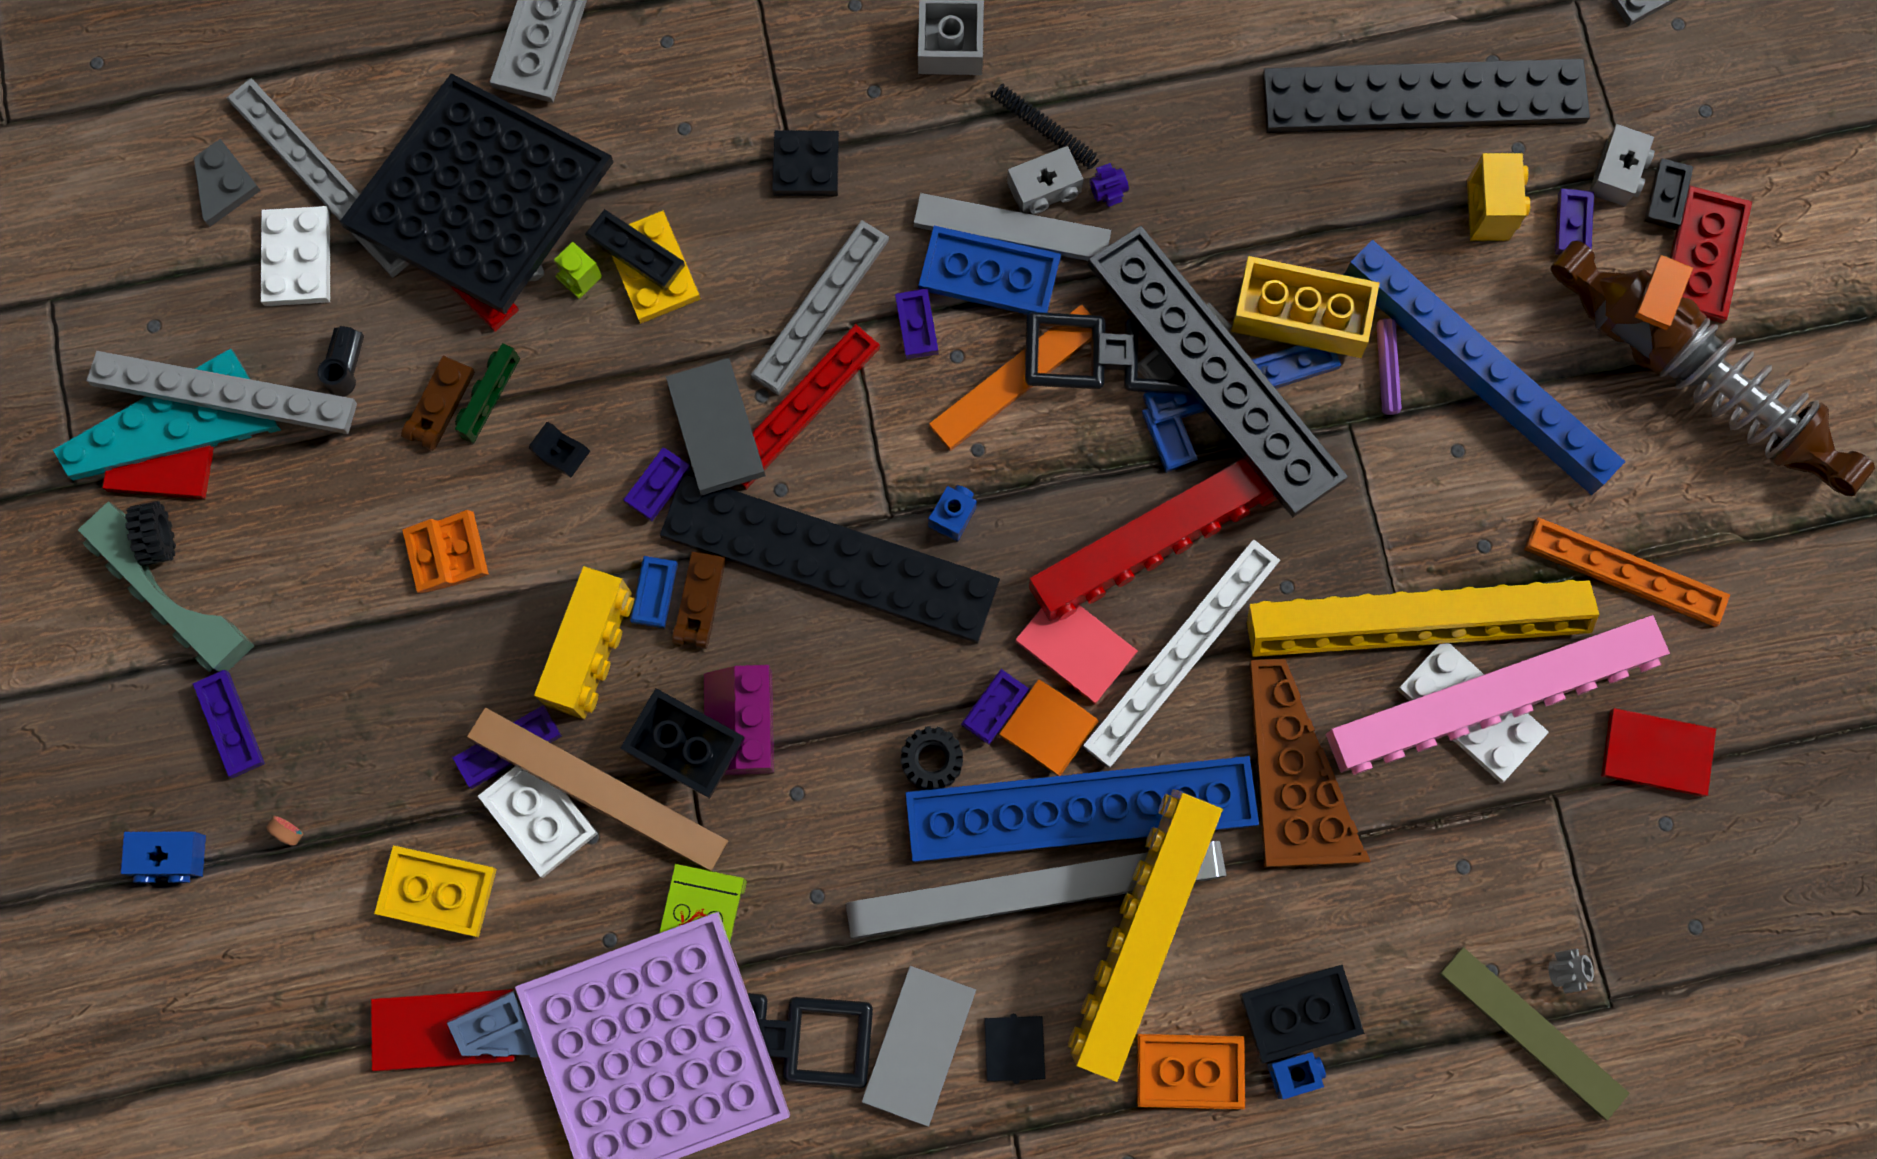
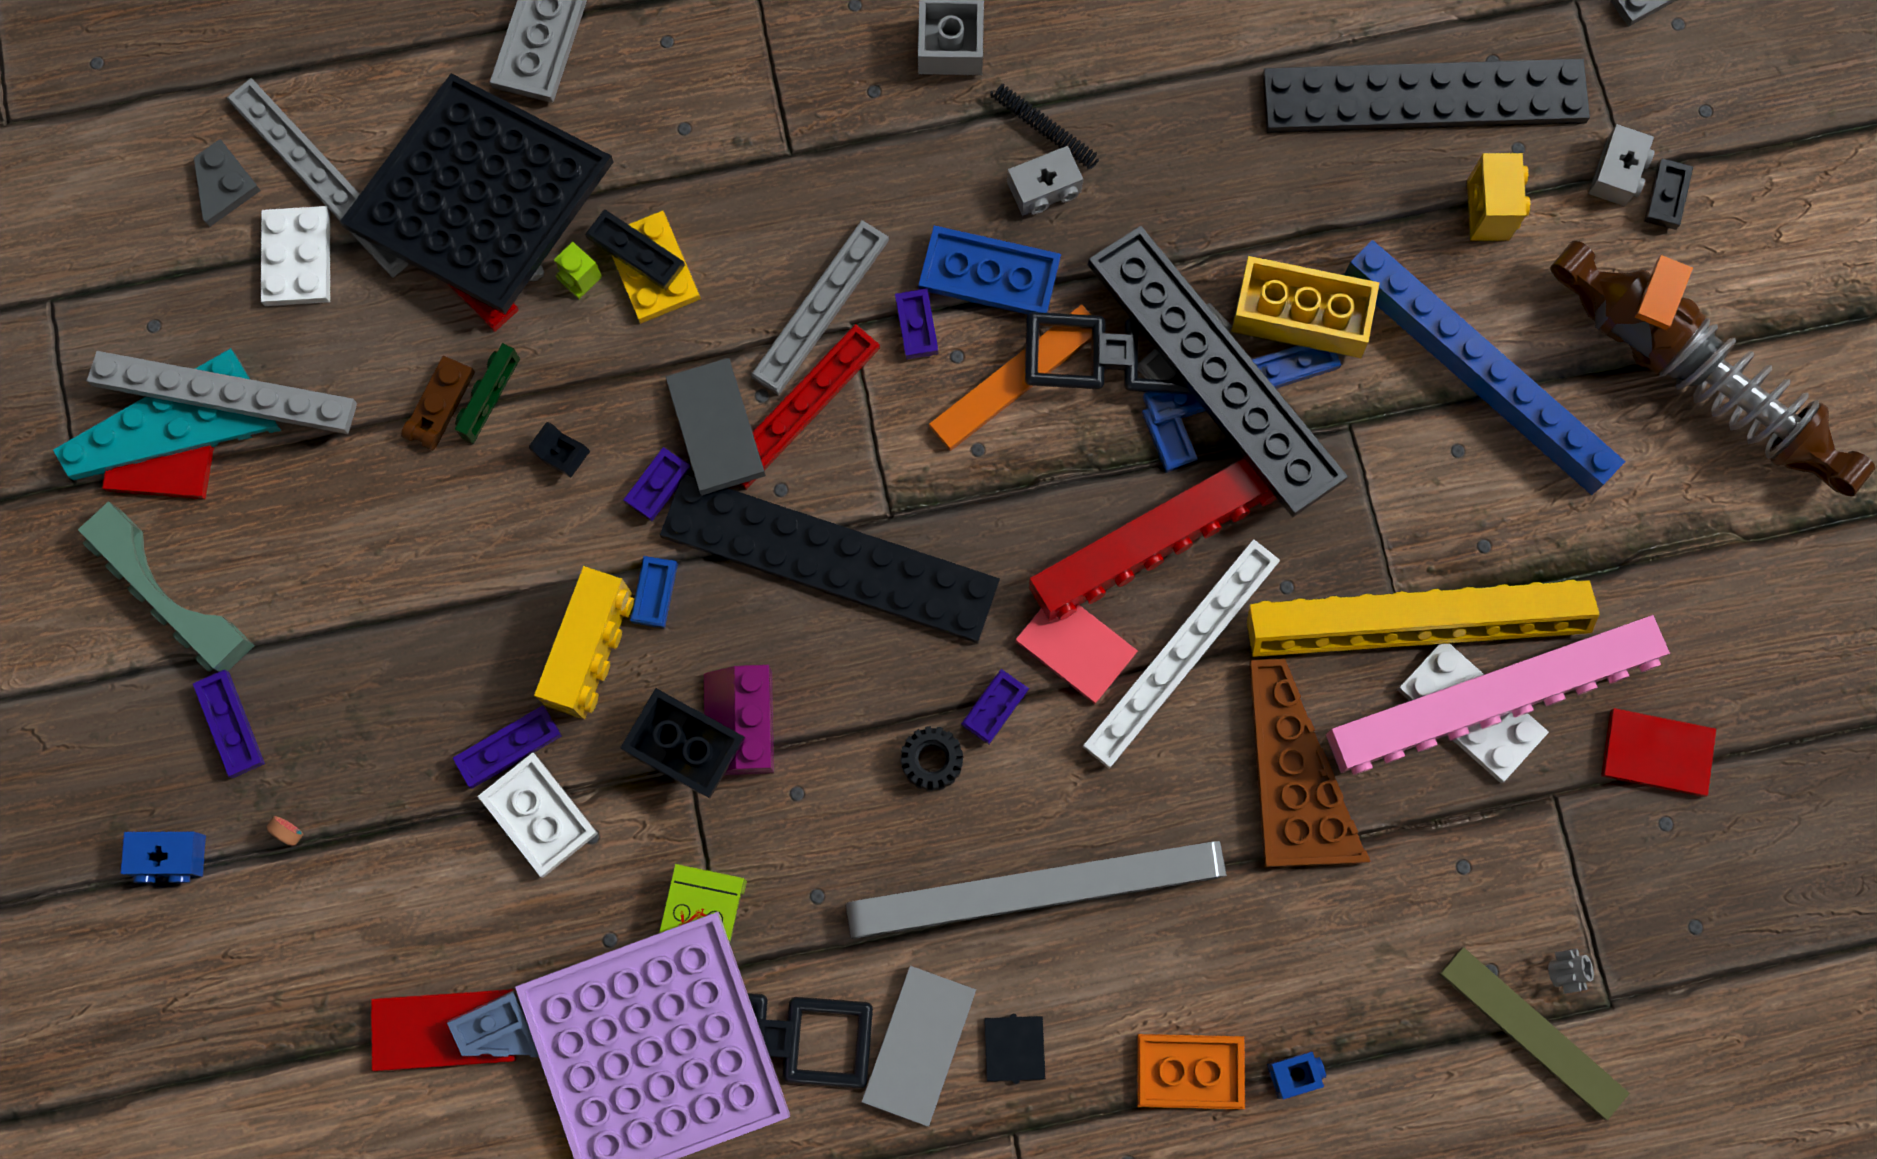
(150, 533): black tyre -> none
(341, 358): black piece -> none
(435, 891): yellow plate -> none
(445, 552): orange slope -> none
(597, 789): medium nougat tile -> none
(699, 599): reddish brown plate -> none
(805, 163): black plate -> none
(952, 523): blue brick -> none
(1015, 227): light grey tile -> none
(1049, 727): orange slope -> none
(1071, 808): blue plate -> none
(1109, 184): dark purple gear -> none
(1144, 934): yellow brick -> none
(1301, 1014): black plate -> none
(1388, 366): medium lavender axle -> none
(1574, 218): dark purple plate -> none
(1627, 572): orange tile -> none
(1712, 244): red tile -> none

